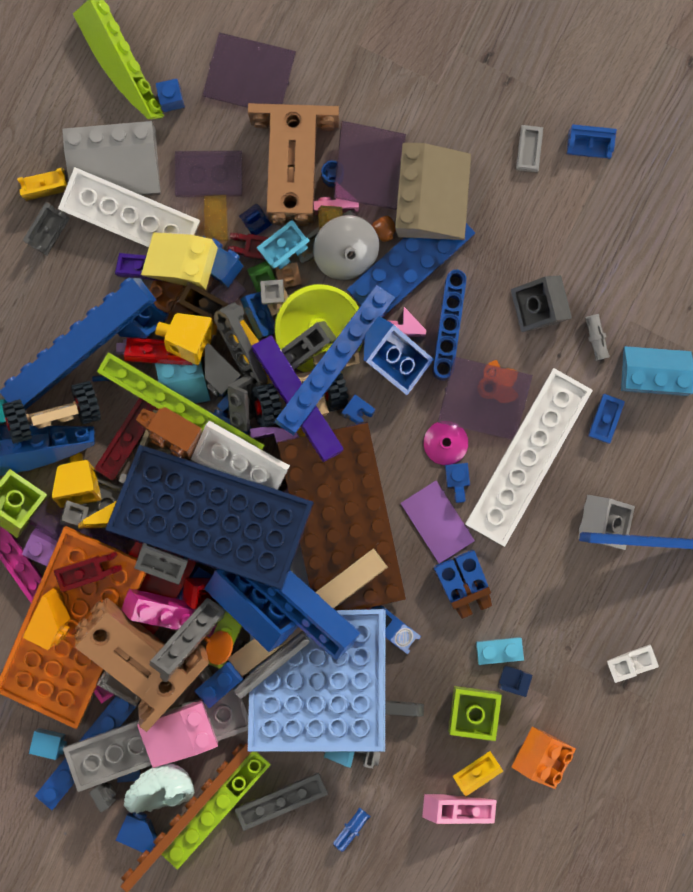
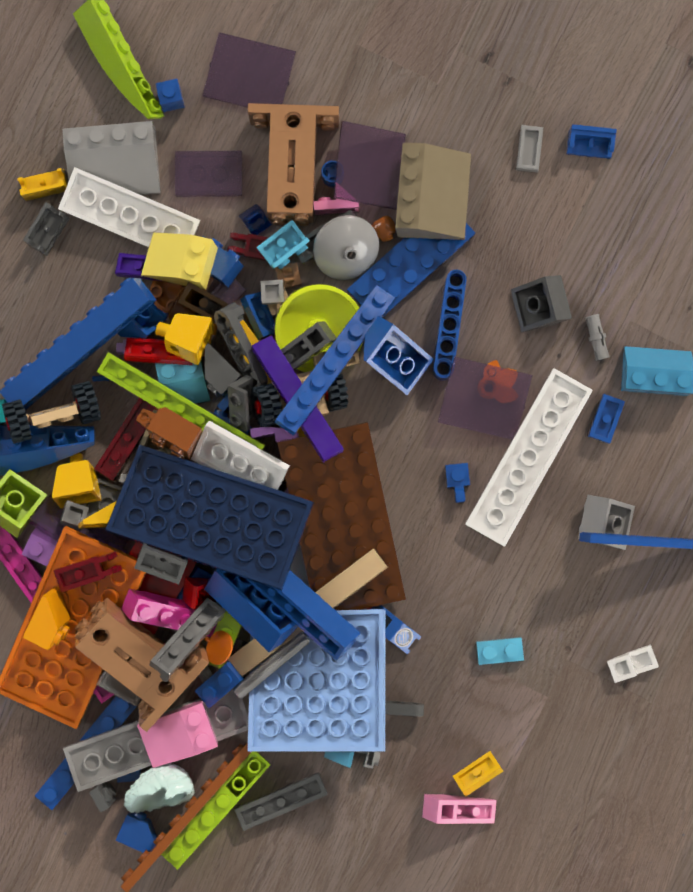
(47, 744): dark azure brick -> none
(216, 217): clear yellow plate -> none
(259, 273): bright green slope -> none
(328, 213): clear yellow plate -> none
(351, 829): blue axle -> none
(356, 407): blue hinge -> none
(410, 326): bright pink slope -> none
(437, 451): dark pink dish -> none
(437, 522): medium lavender window -> none
(464, 590): blue hips -> none
(474, 713): lime brick -> none
(515, 681): dark blue panel -> none
(543, 758): orange slope -> none

